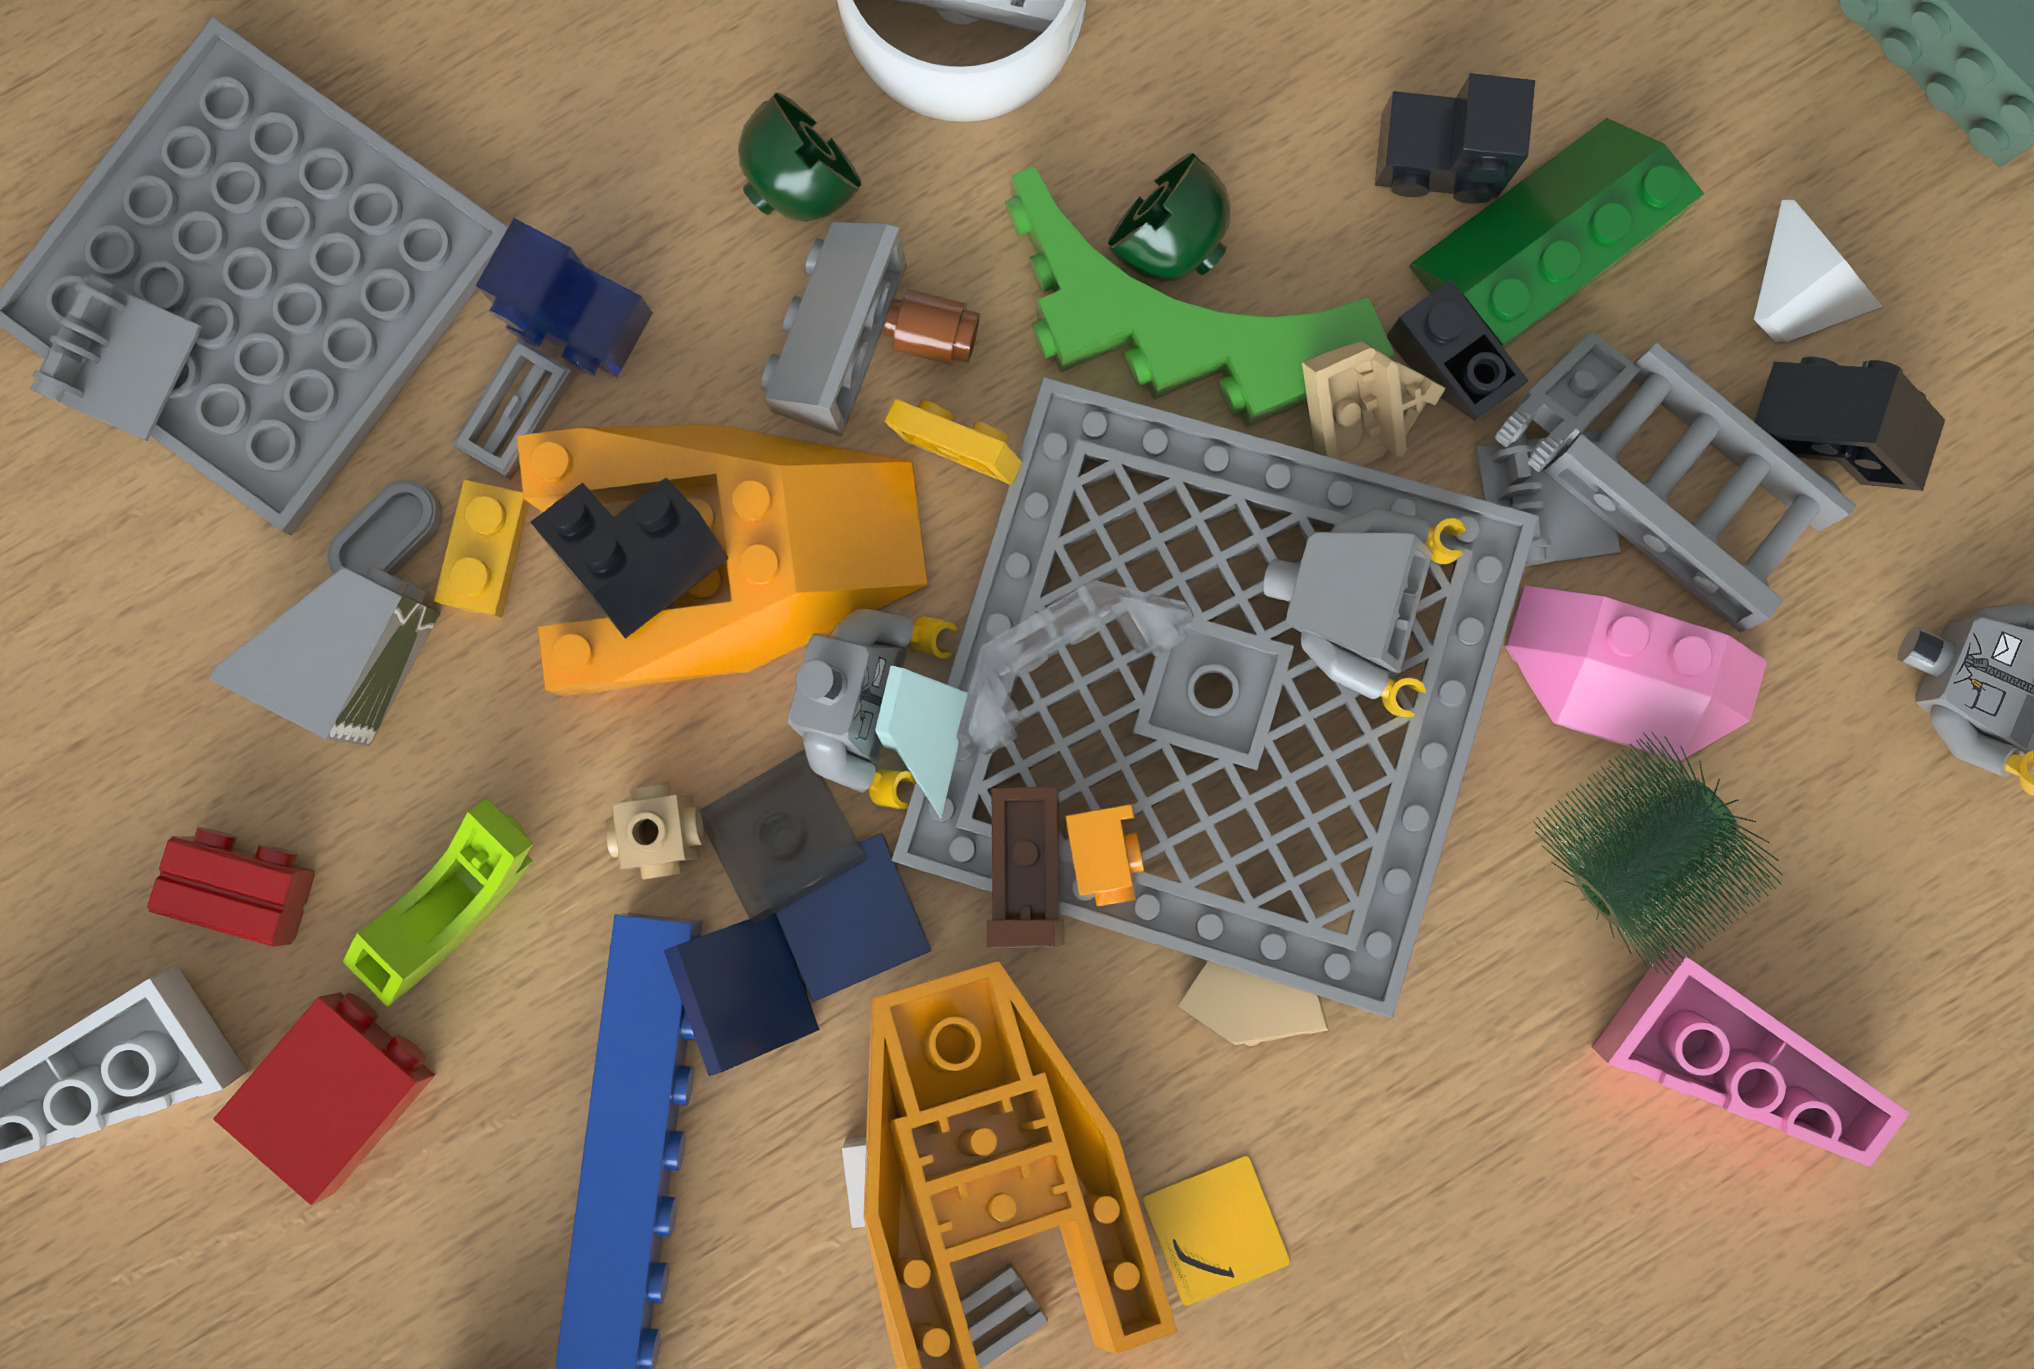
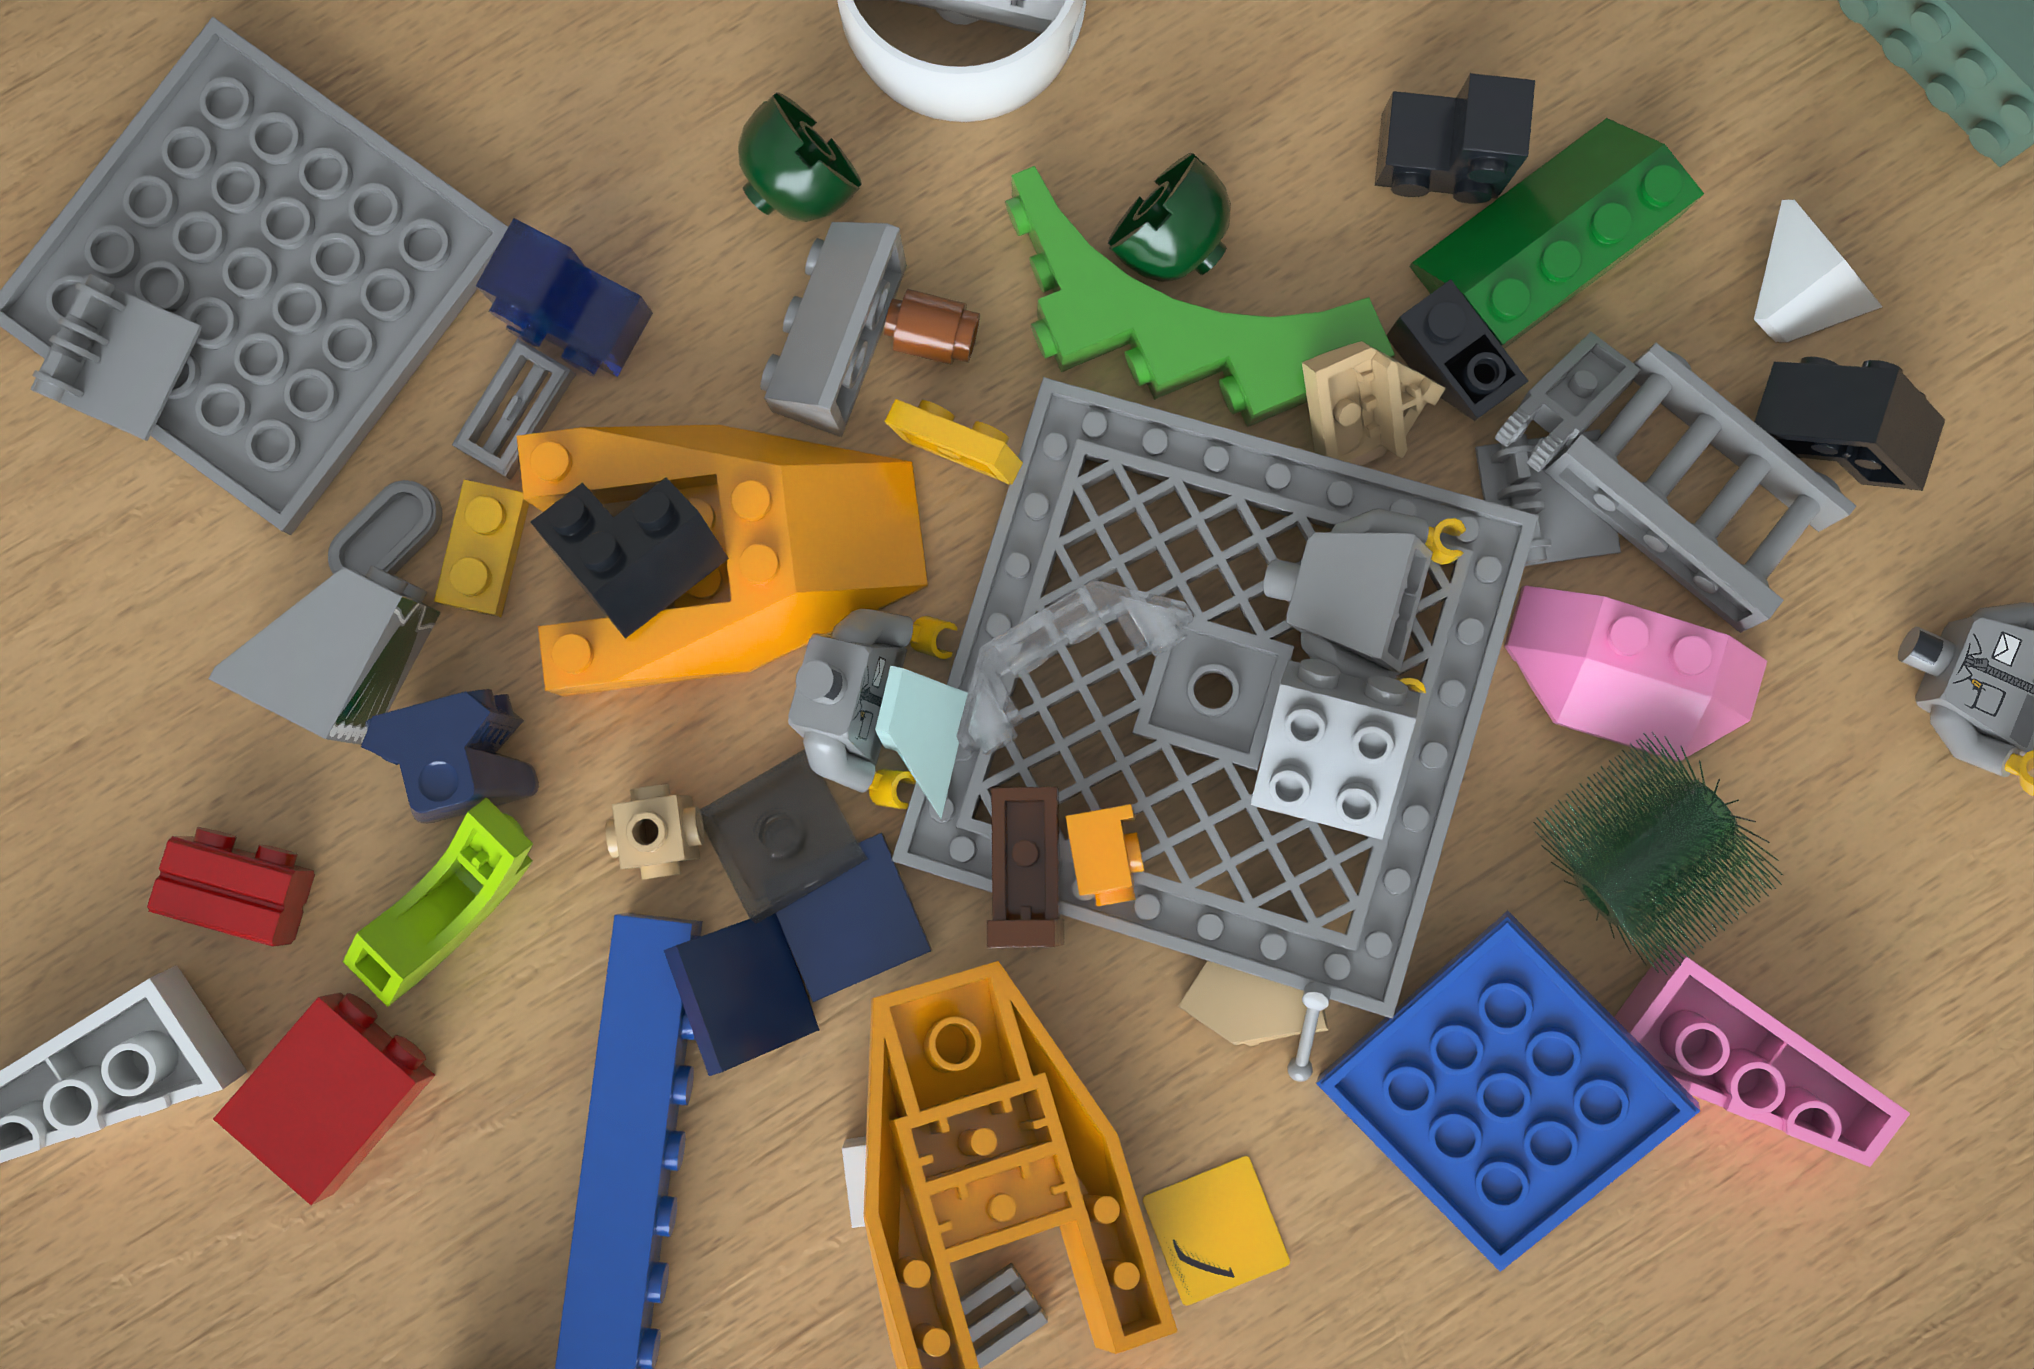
(451, 753): none -> dark blue piece
(1315, 998): none -> light grey hinge
(1336, 747): none -> brick
(1507, 1092): none -> blue tile

